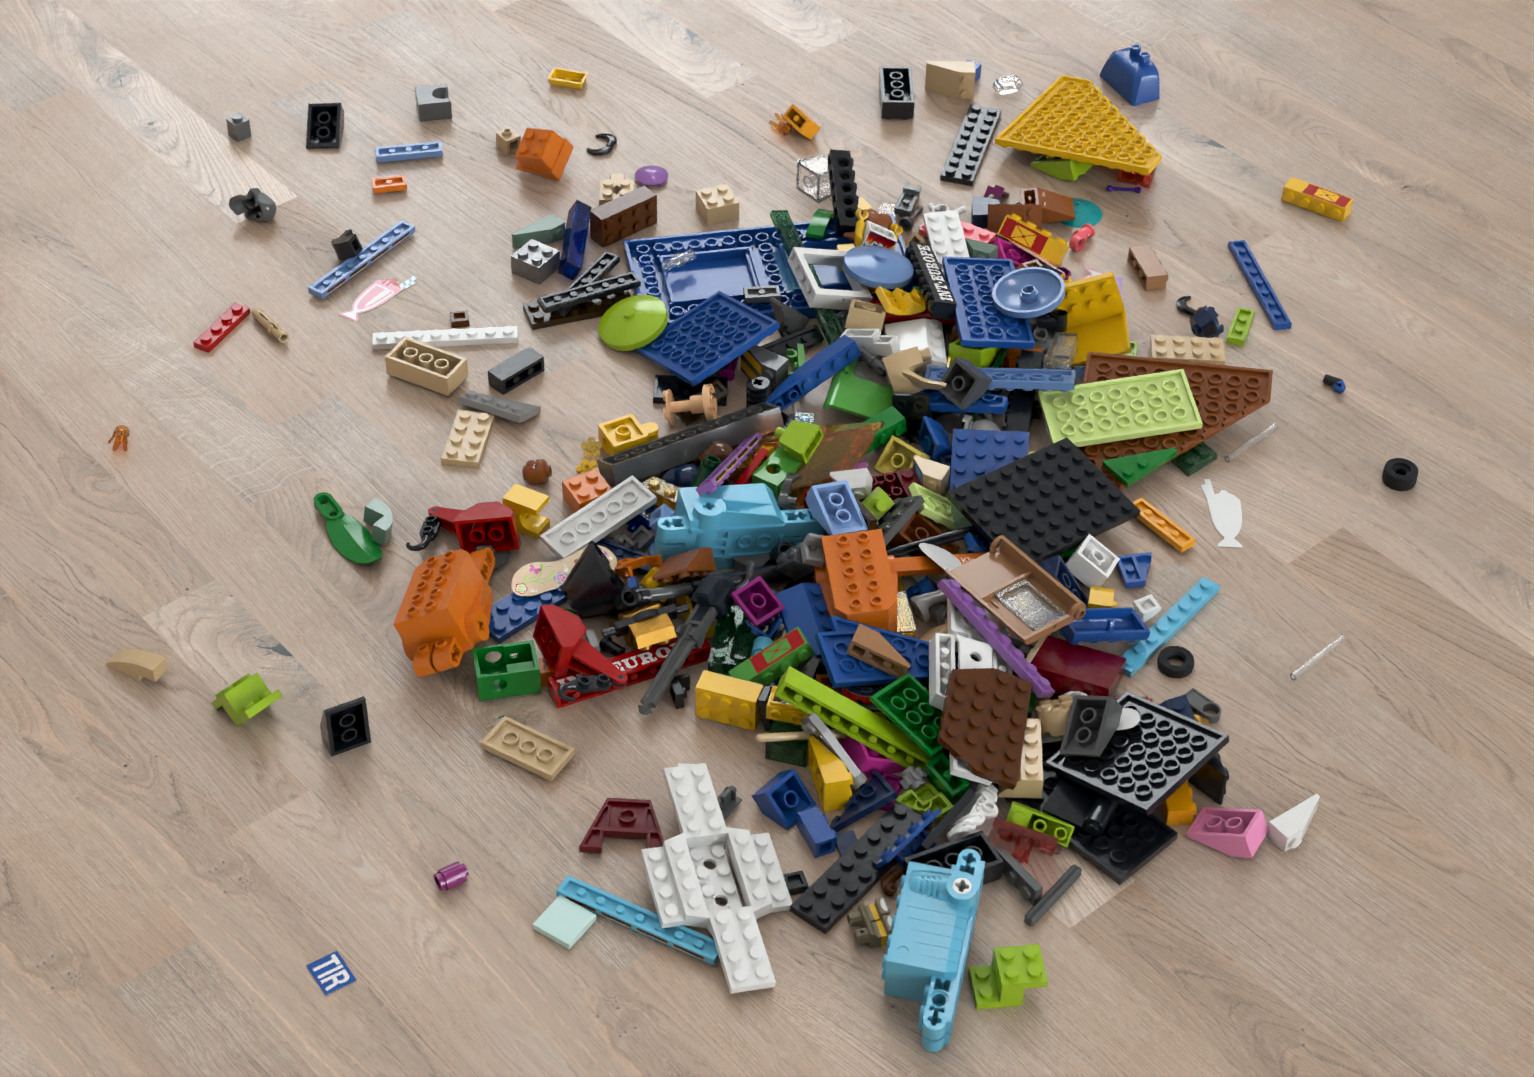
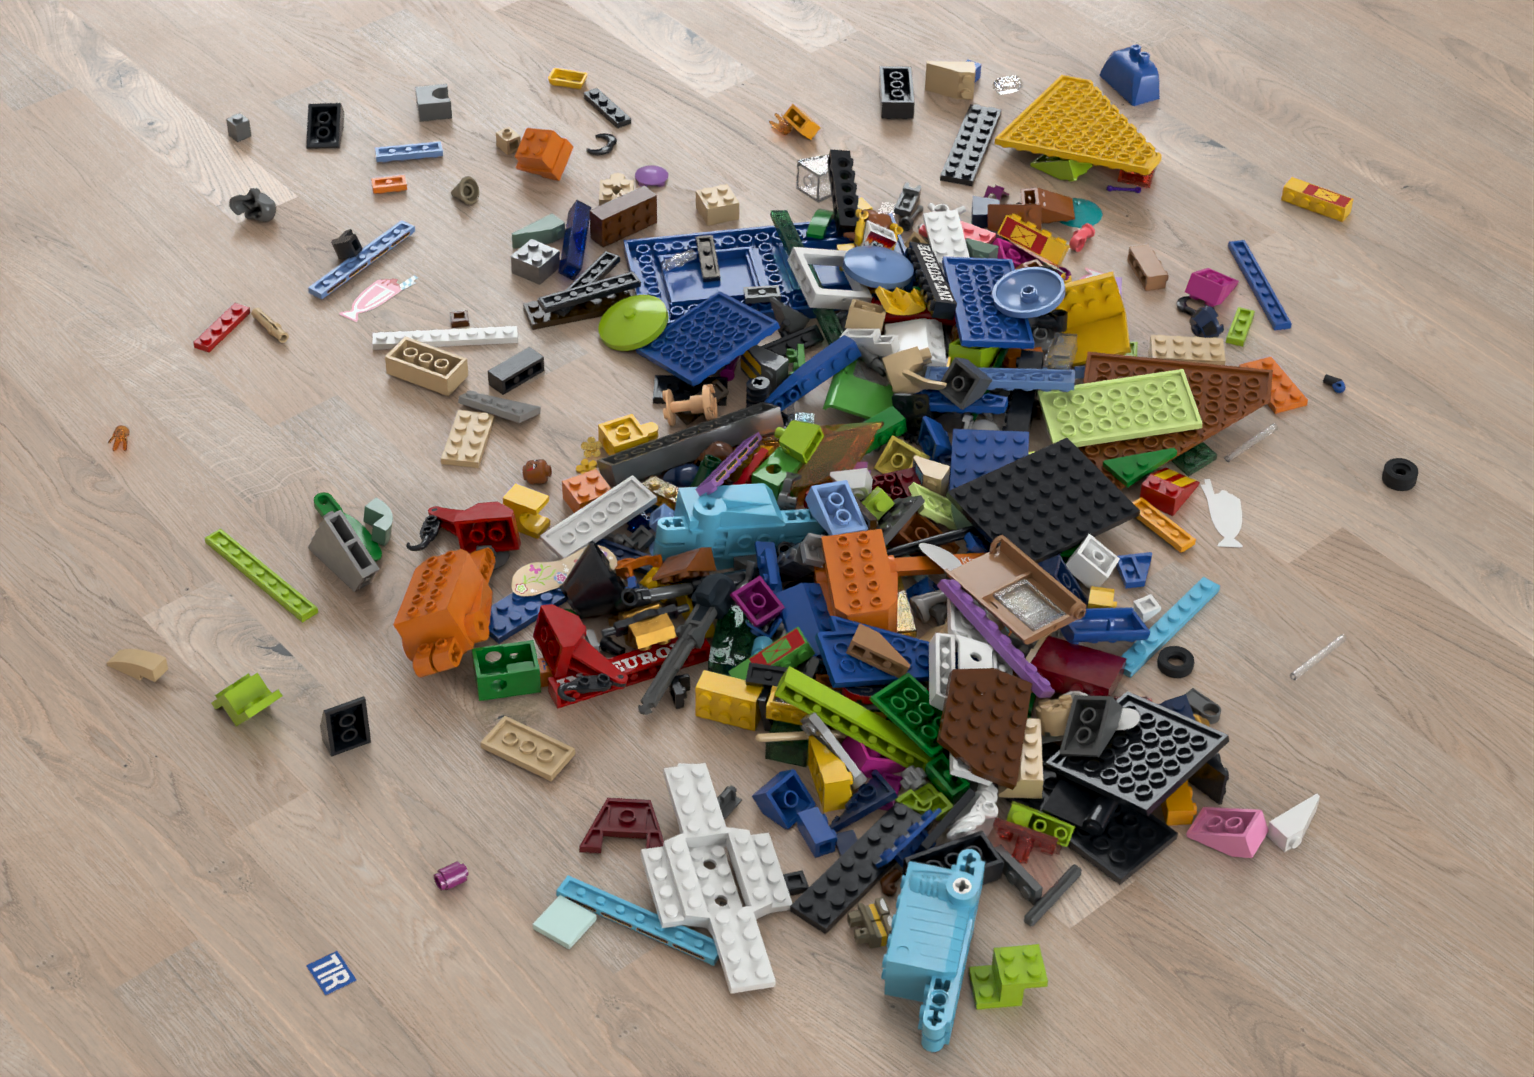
(261, 575): none -> lime tile
(343, 551): none -> light grey slope
(466, 190): none -> dark tan hat
(607, 108): none -> black plate
(707, 258): none -> tile
(764, 675): none -> black plate
(768, 565): none -> blue bracket
(1167, 490): none -> red slope
(1210, 286): none -> dark pink slope
(1284, 392): none -> orange plate

